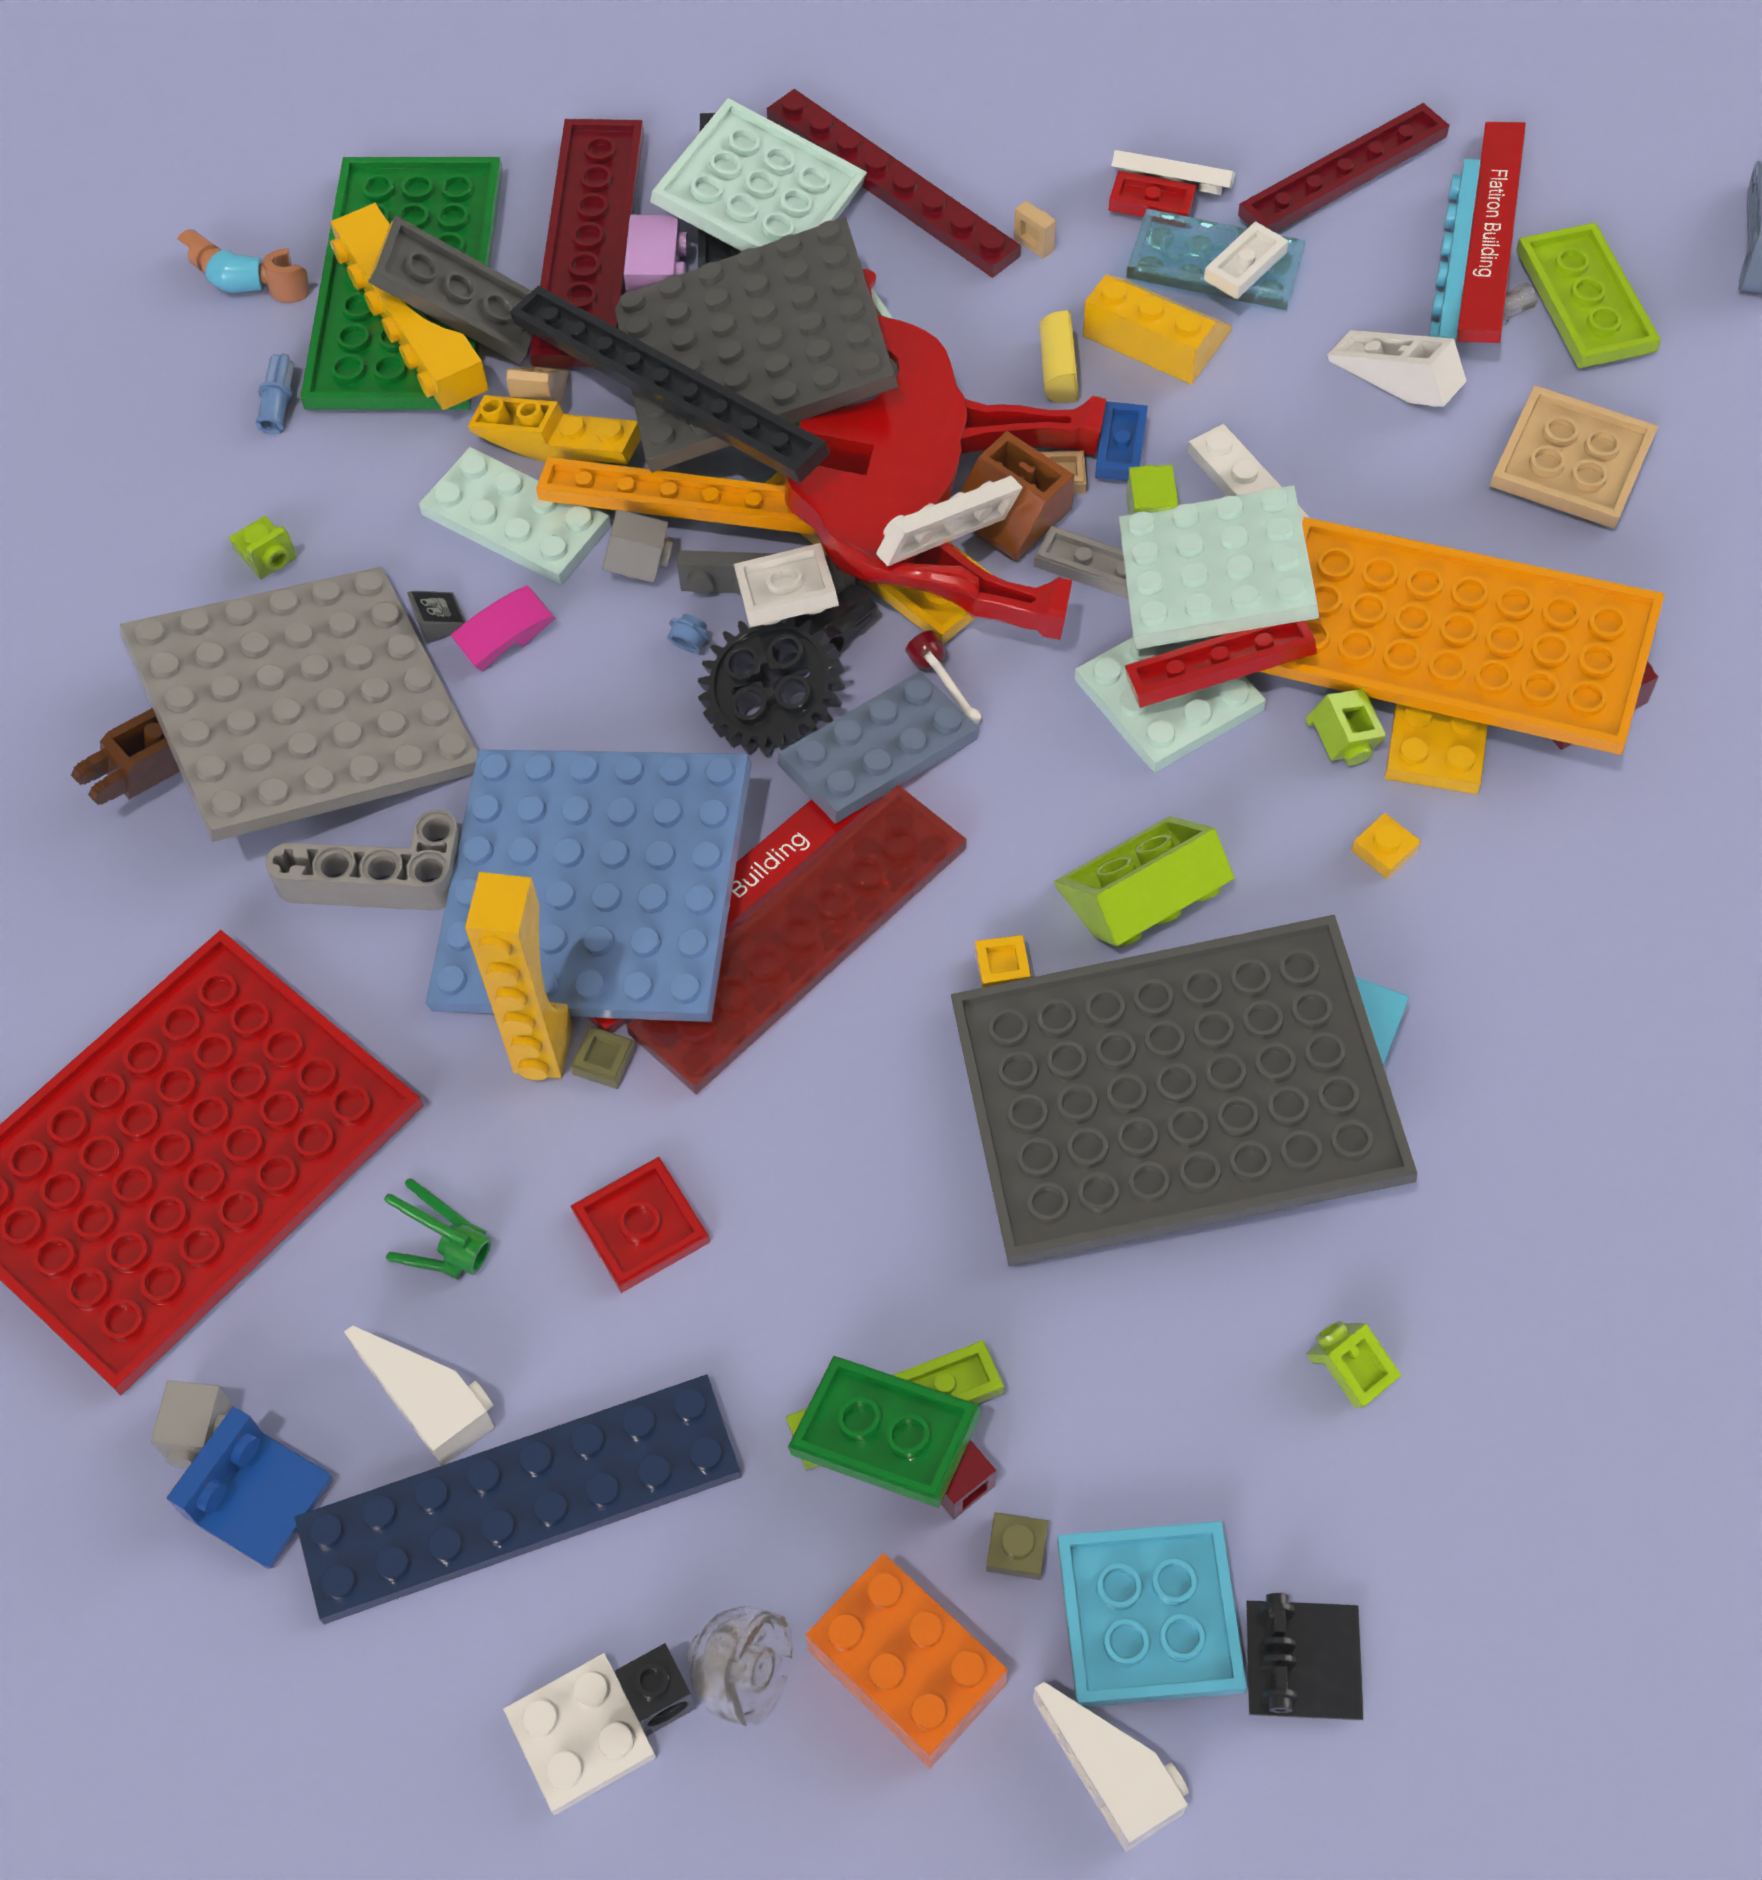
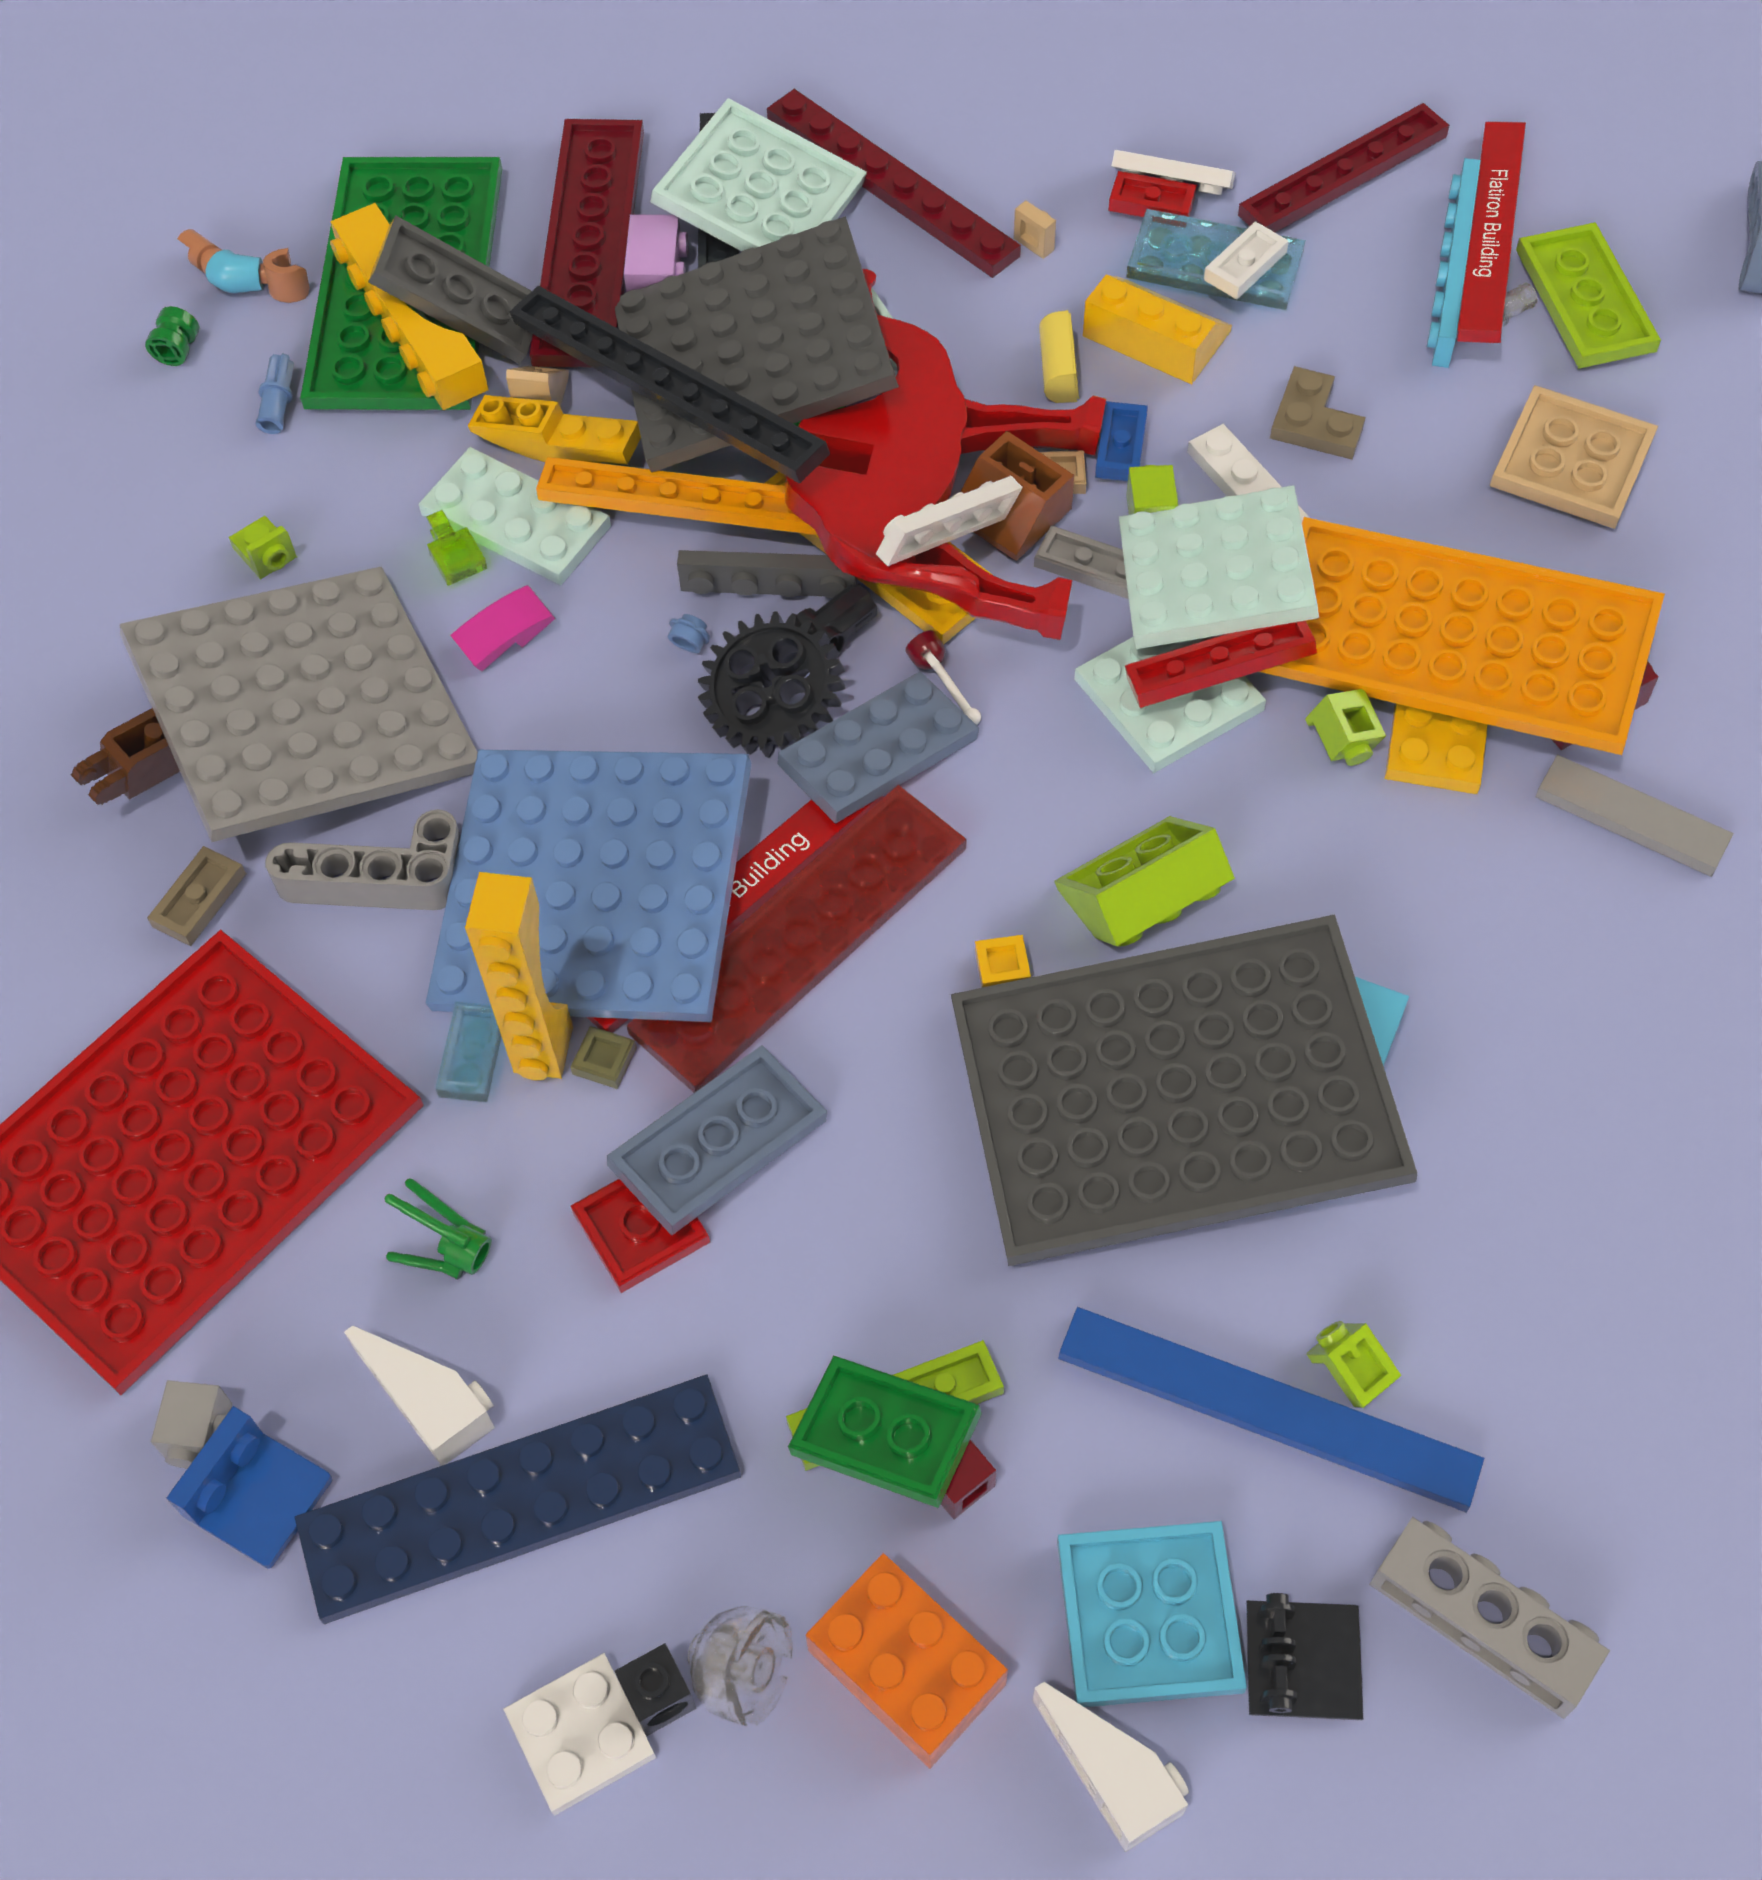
(167, 341): none -> green wheel
(196, 895): none -> dark tan plate
(436, 613): slope -> none
(453, 552): none -> clear neon green plate
(469, 1053): none -> clear light blue plate
(637, 546): light grey brick -> none
(716, 1139): none -> sand blue plate
(786, 585): white plate -> none
(1017, 1546): olive plate -> none
(1272, 1409): none -> blue tile
(1307, 420): none -> dark tan plate
(1385, 845): yellow plate -> none
(1406, 366): white slope -> none
(1503, 1647): none -> light grey brick
(1634, 815): none -> light grey tile

